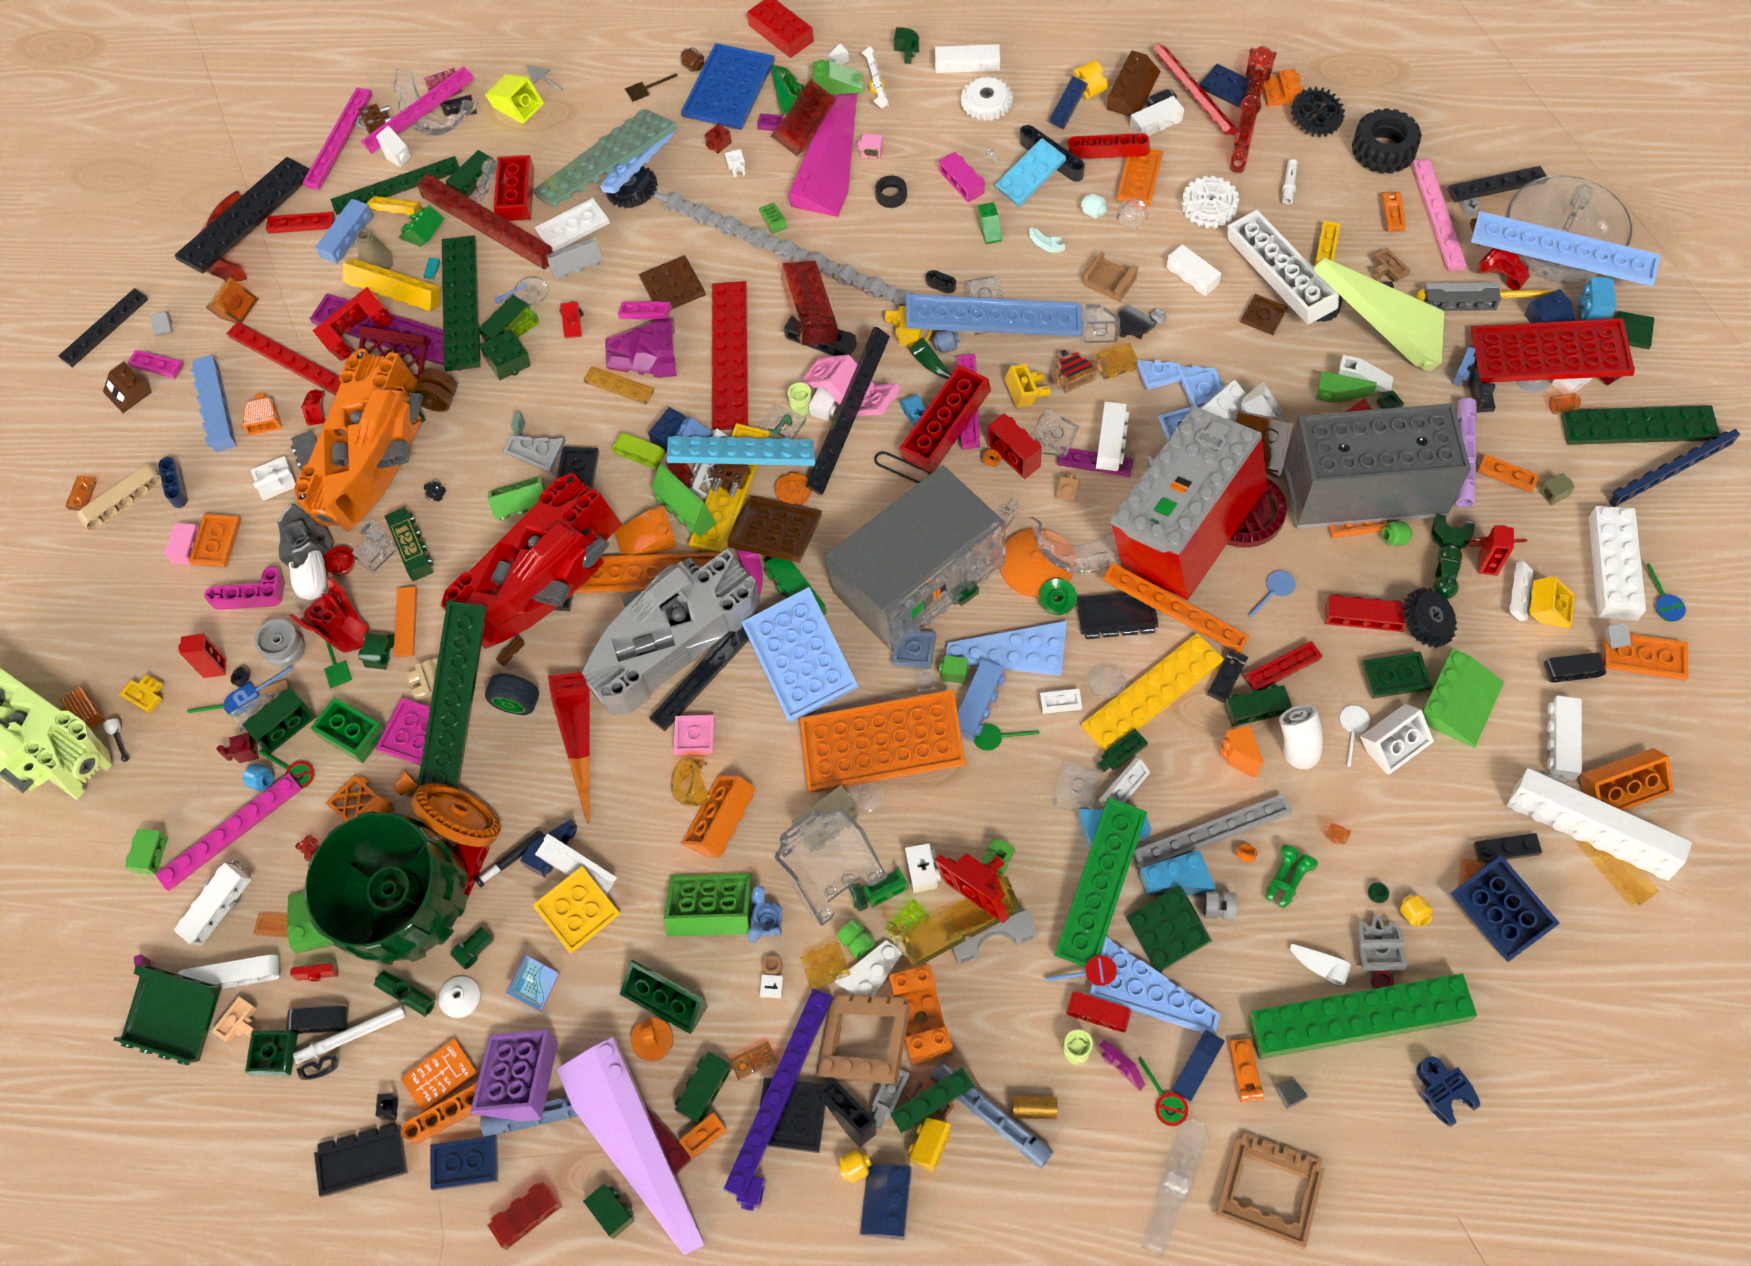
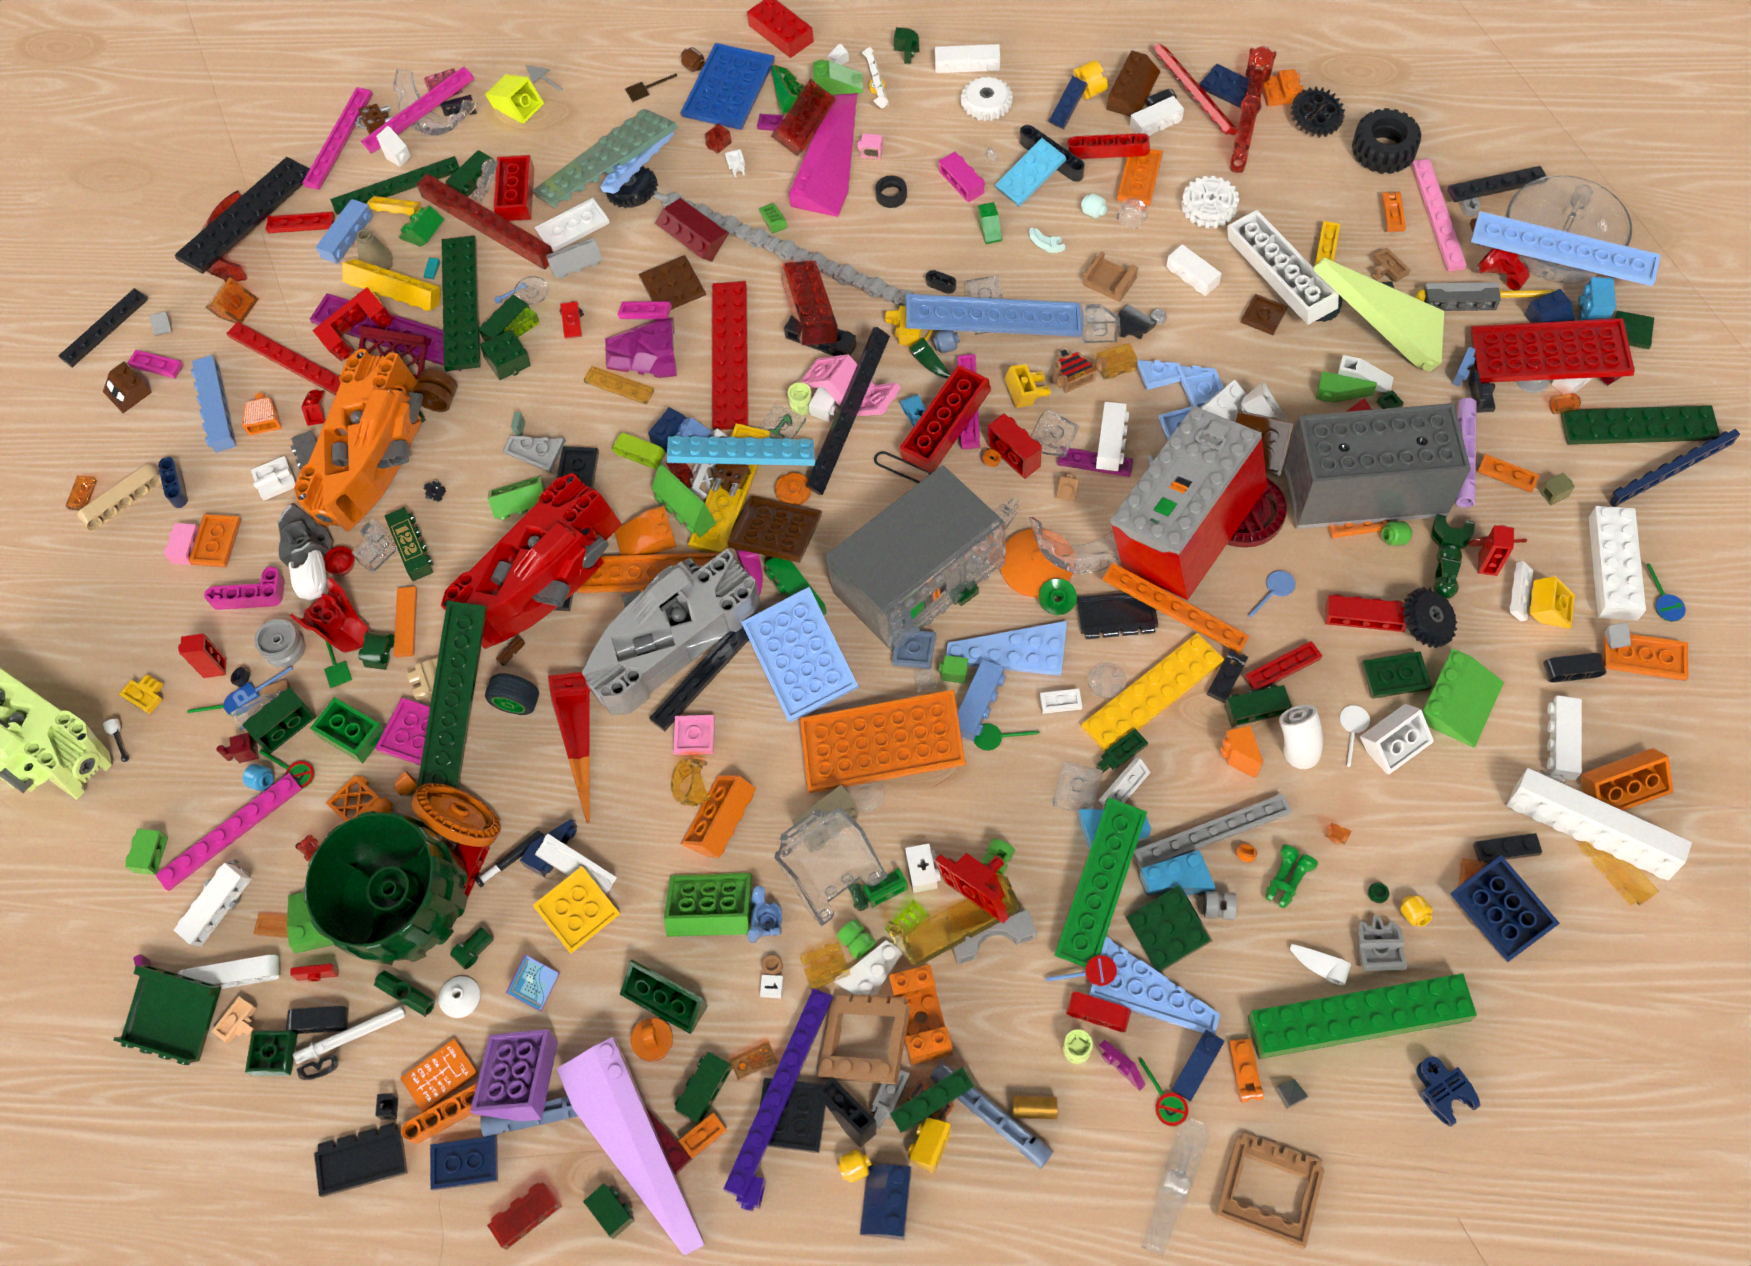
(82, 706): orange brick -> none
(692, 229): none -> dark red slope
(1289, 187): white pin -> none
(1382, 979): dark red tile -> none

